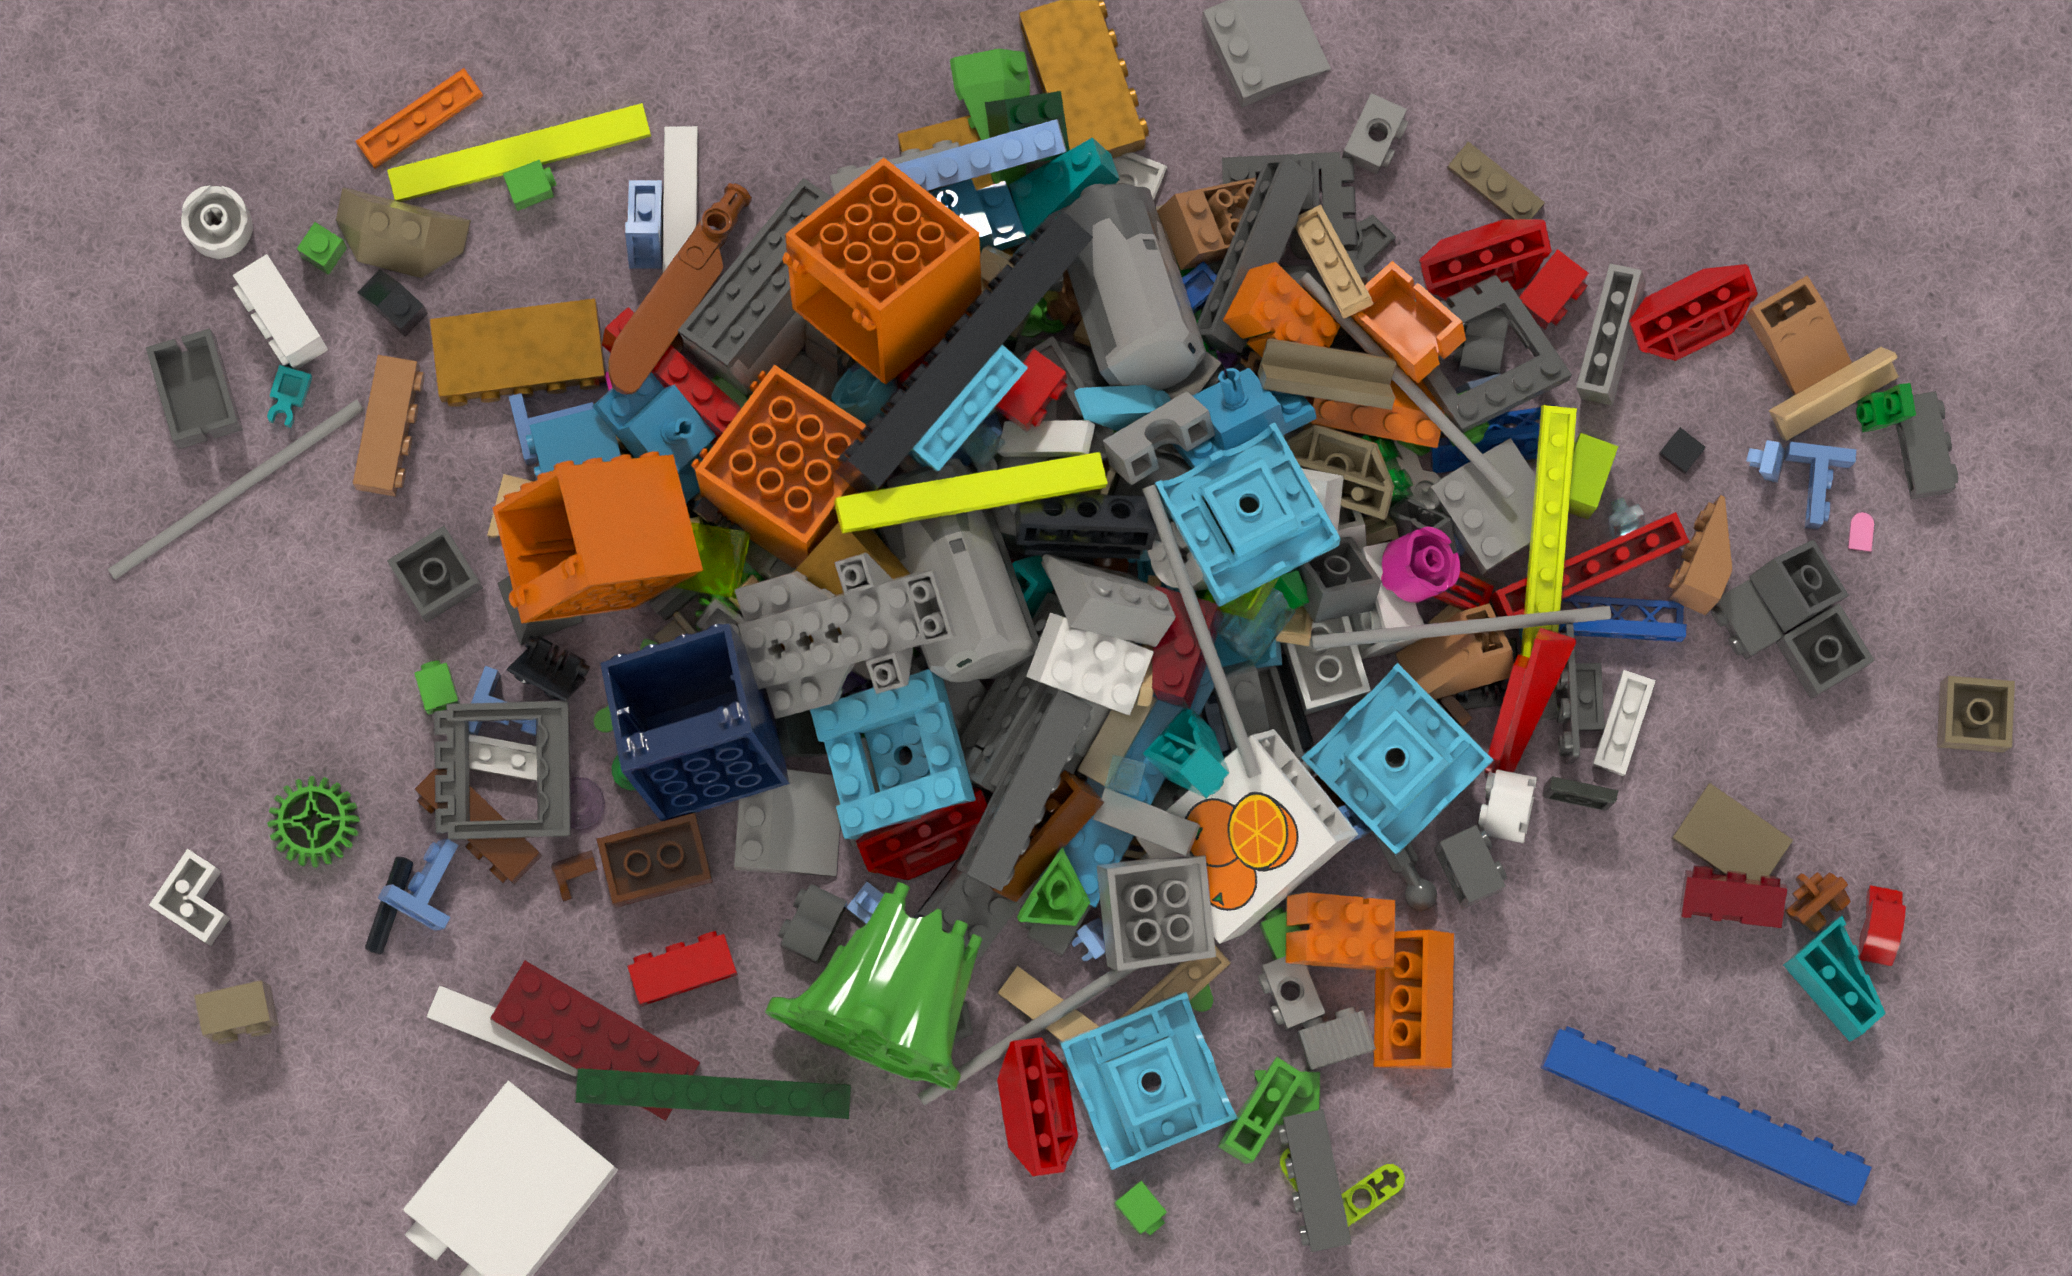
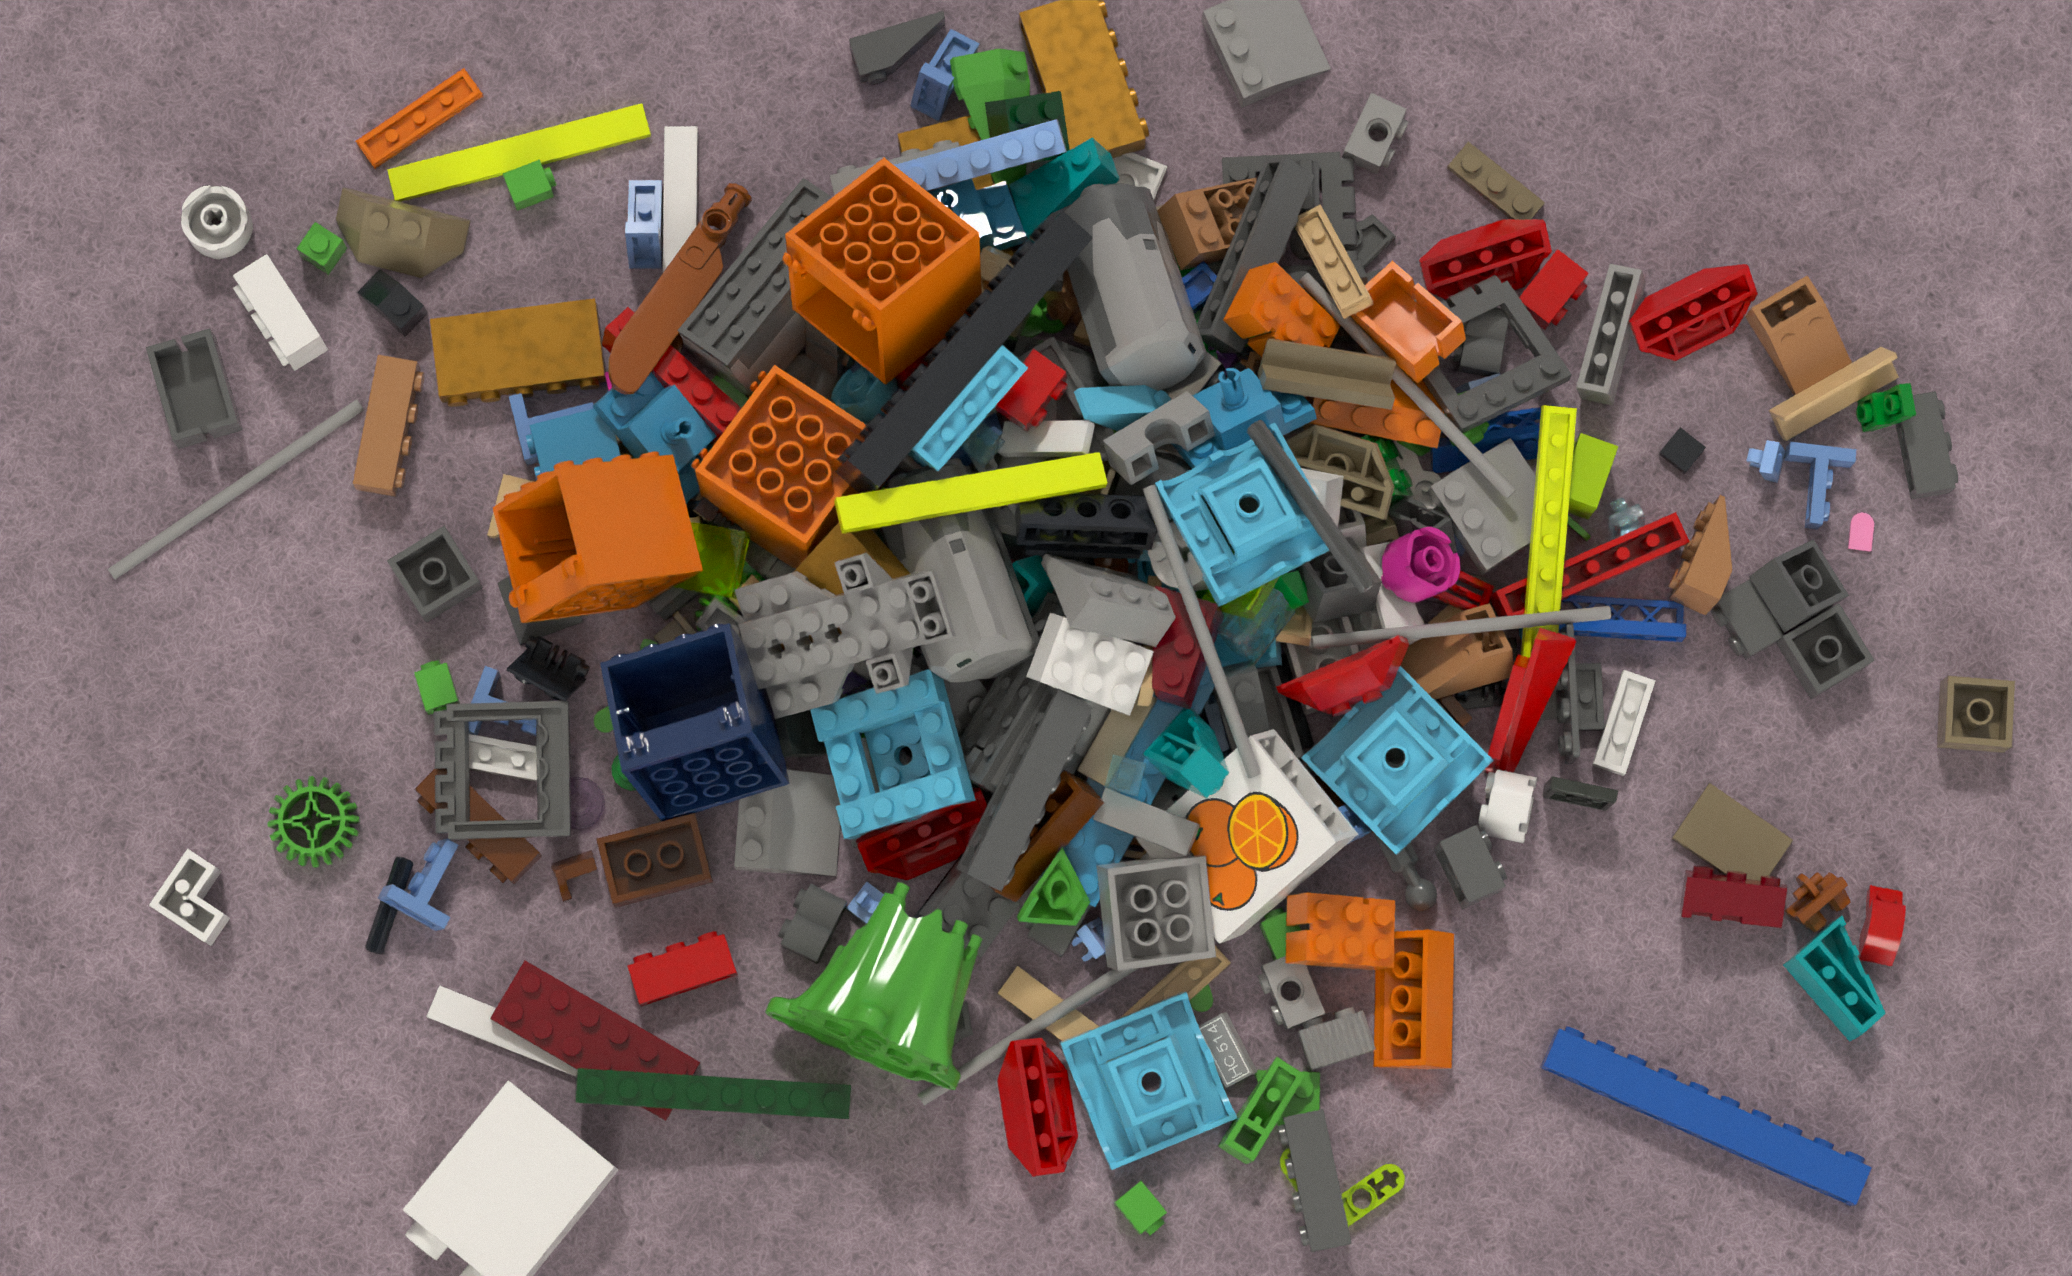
(237, 1011): dark tan brick -> none
(288, 389): teal plate -> none
(887, 49): none -> dark grey slope
(936, 79): none -> medium blue bracket
(1227, 1050): none -> light grey tile
(1311, 506): none -> dark grey axle
(1349, 679): none -> red wedge
(1578, 529): none -> bright green piece

